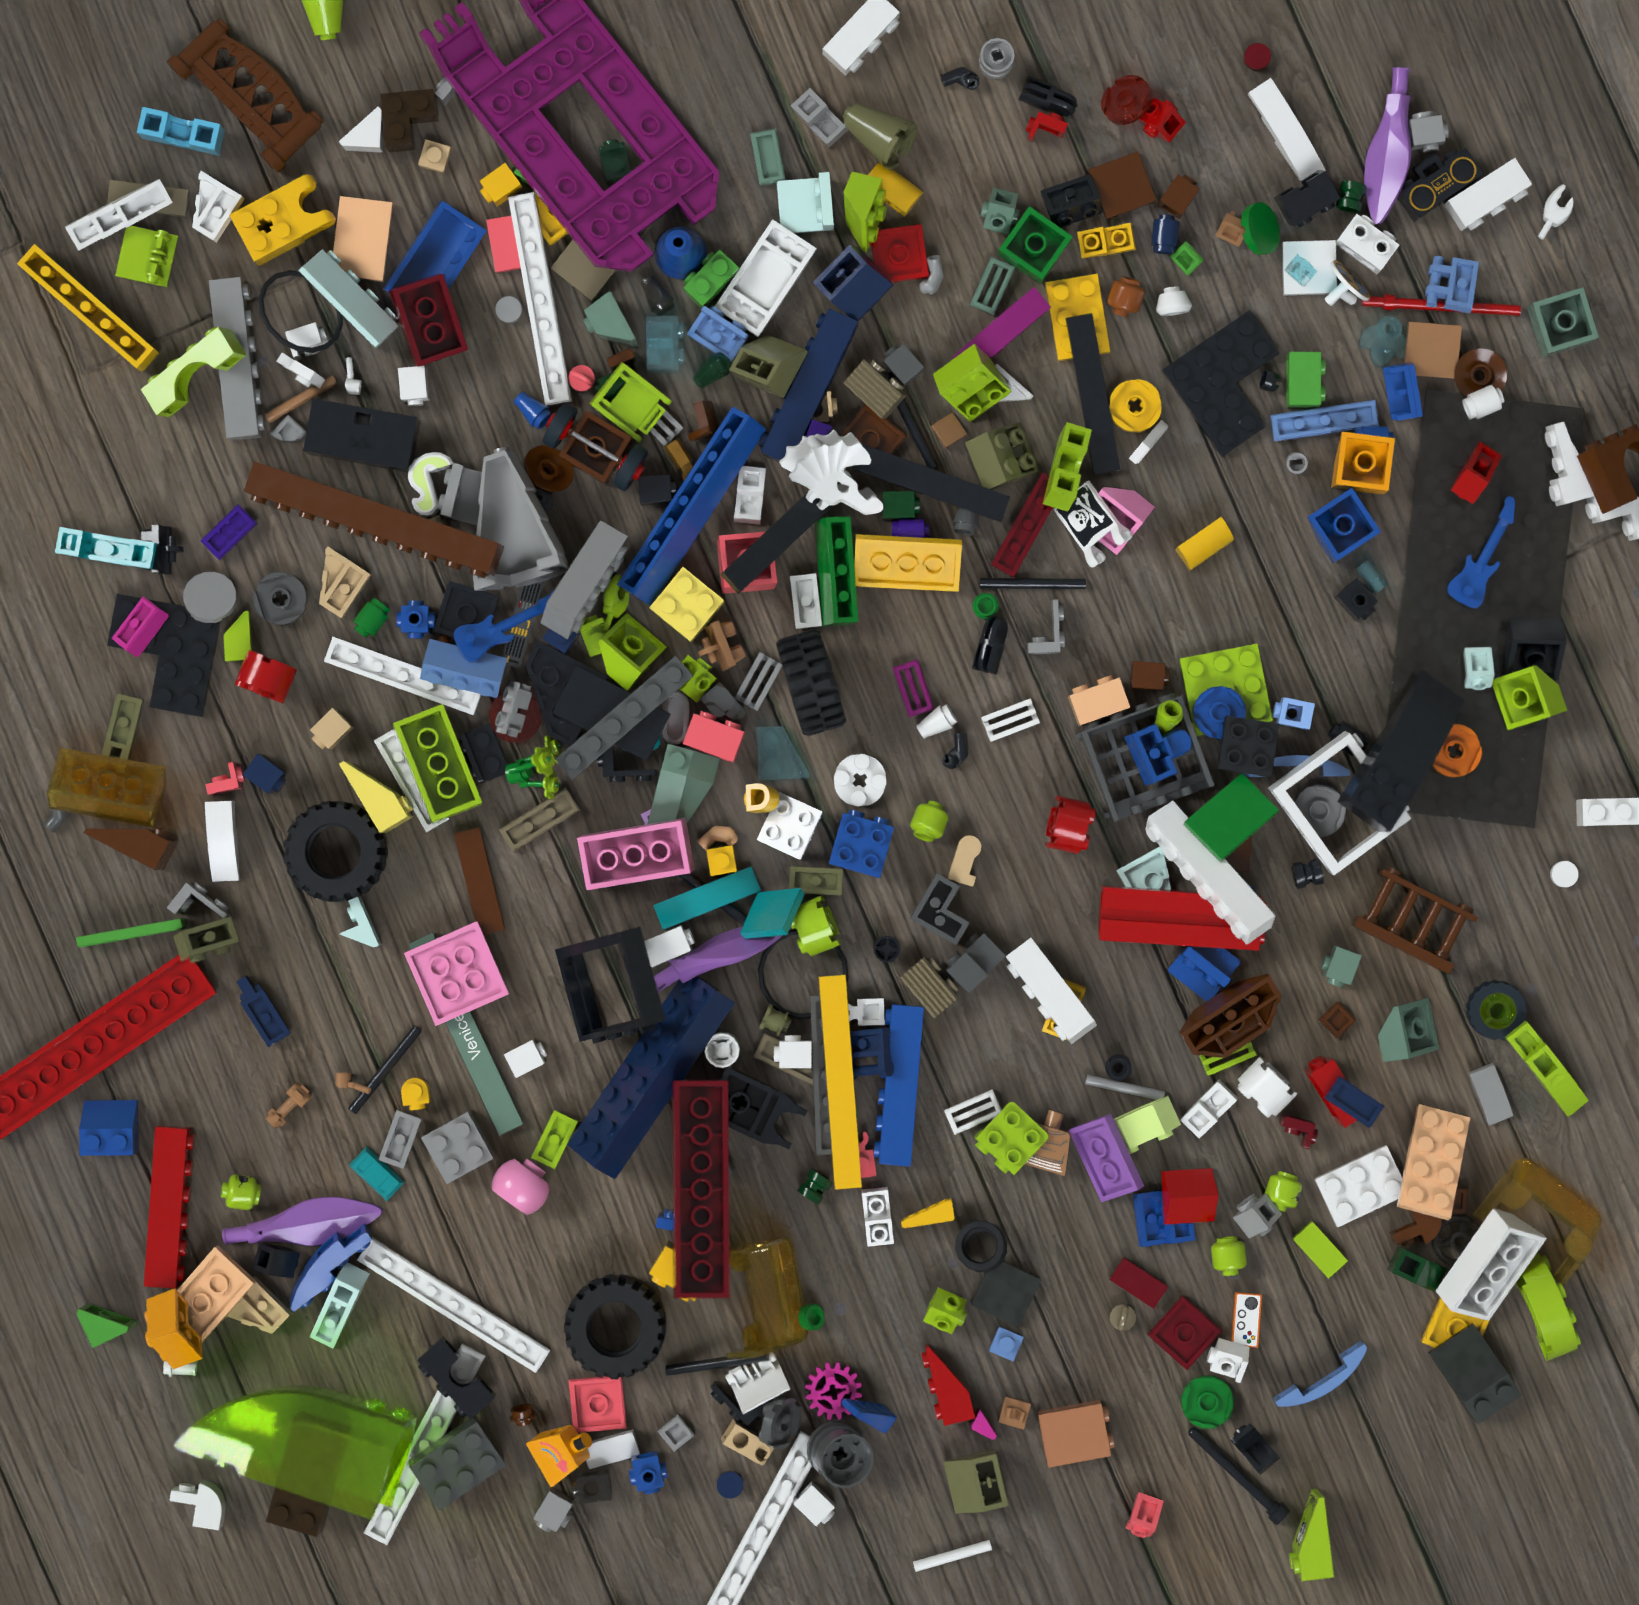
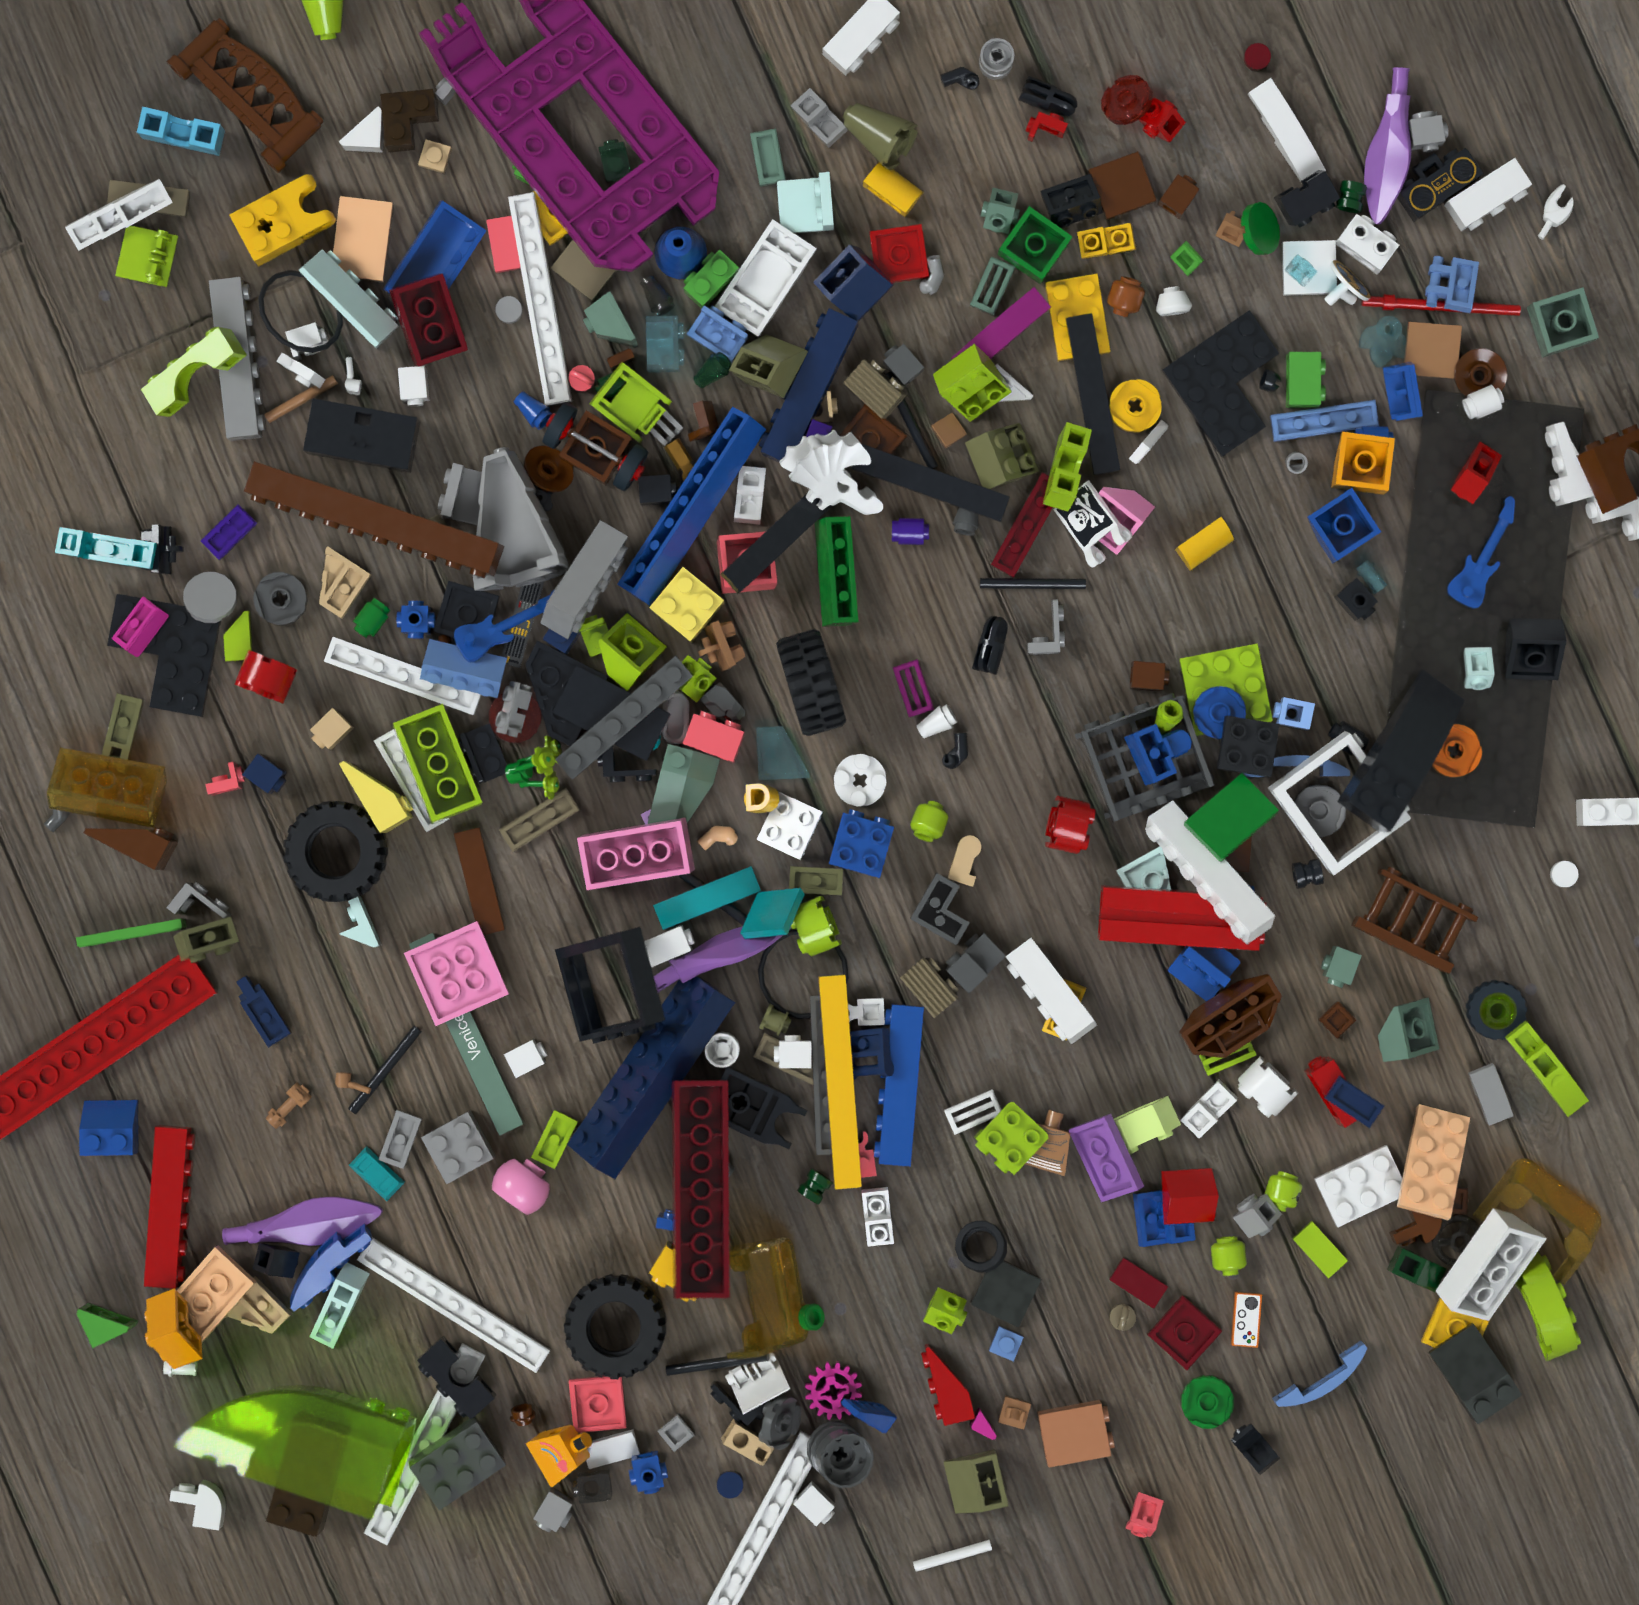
(88, 308): yellow brick -> none
(214, 207): white wing -> none
(222, 840): white slope -> none
(241, 1192): lime head -> none
(288, 430): light grey tile -> none
(416, 1093): yellow plate -> none
(421, 480): white animal -> none
(500, 185): yellow brick -> none
(614, 601): lime hand -> none
(721, 860): yellow brick -> none
(769, 661): light grey tile -> none
(806, 601): white plate -> none
(864, 207): lime slope -> none
(886, 949): black wheel -> none
(899, 505): dark green brick -> none
(907, 562): yellow plate -> none
(933, 1214): yellow slope -> none
(985, 605): green plate -> none
(989, 728): white tile -> none
(1098, 701): light nougat brick -> none
(1118, 1076): black plate -> none
(1124, 1087): light grey bar -> none
(1165, 234): dark blue brick -> none
(1229, 1359): white brick -> none
(1275, 1510): black piece -> none
(1296, 1125): dark red bracket -> none
(1311, 1544): lime slope -> none
(1527, 696): lime slope -> none

